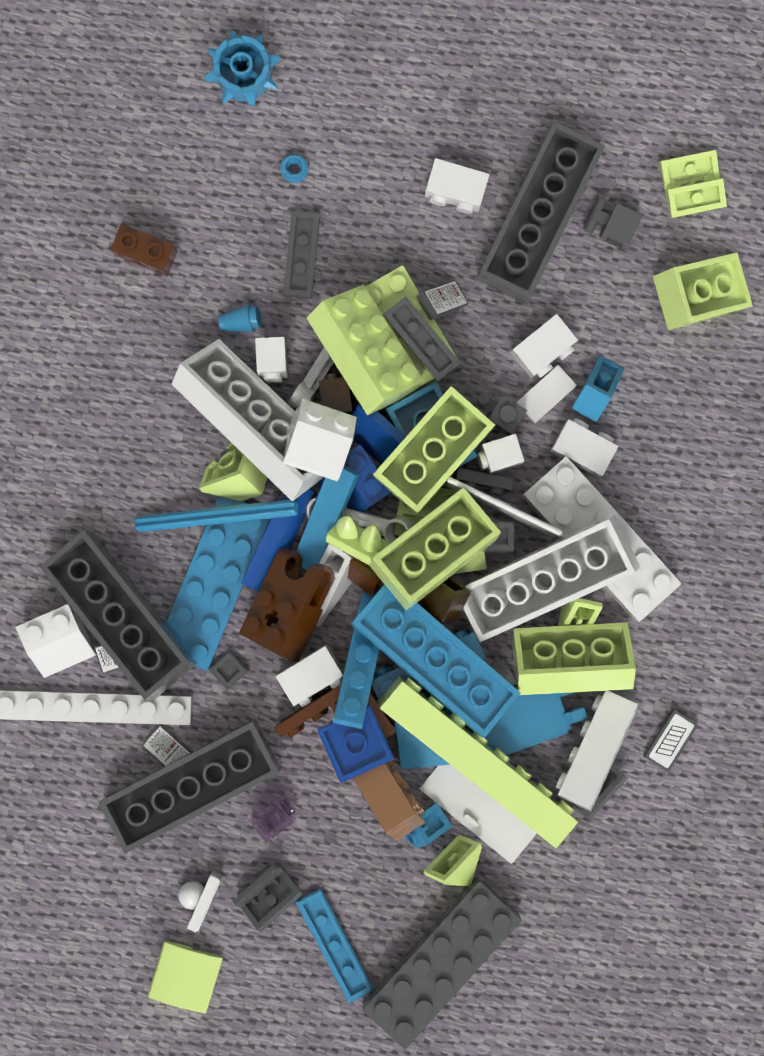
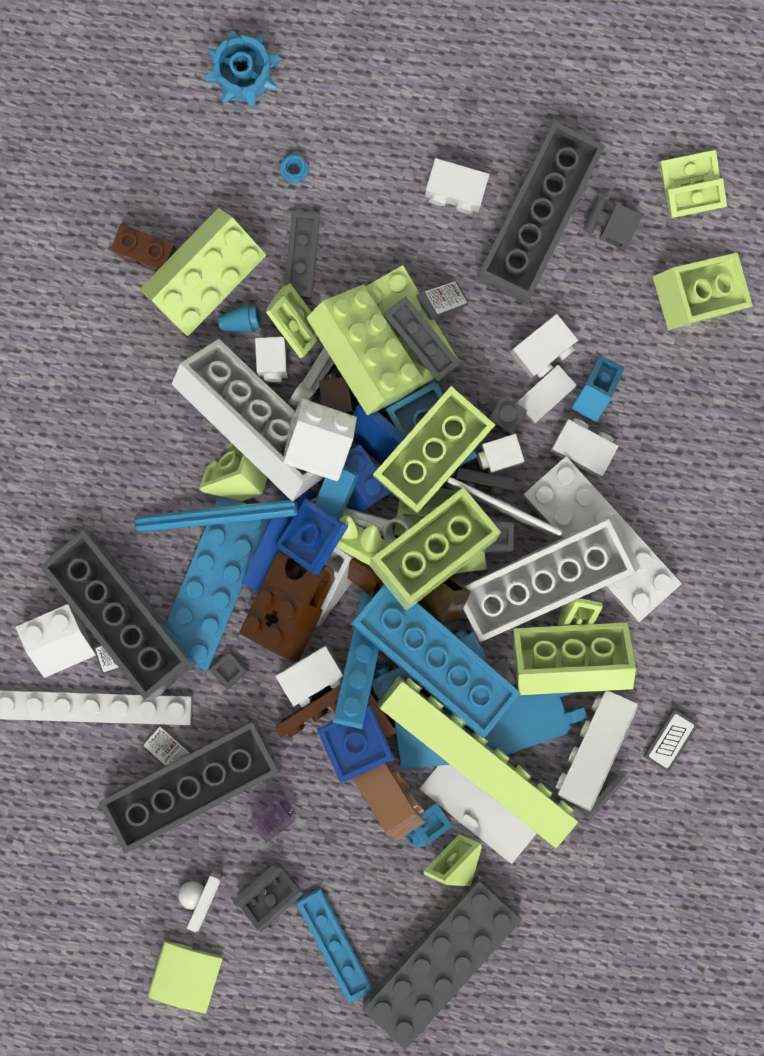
(203, 271): none -> yellowish green brick
(290, 317): none -> yellowish green slope
(311, 536): none -> blue tile

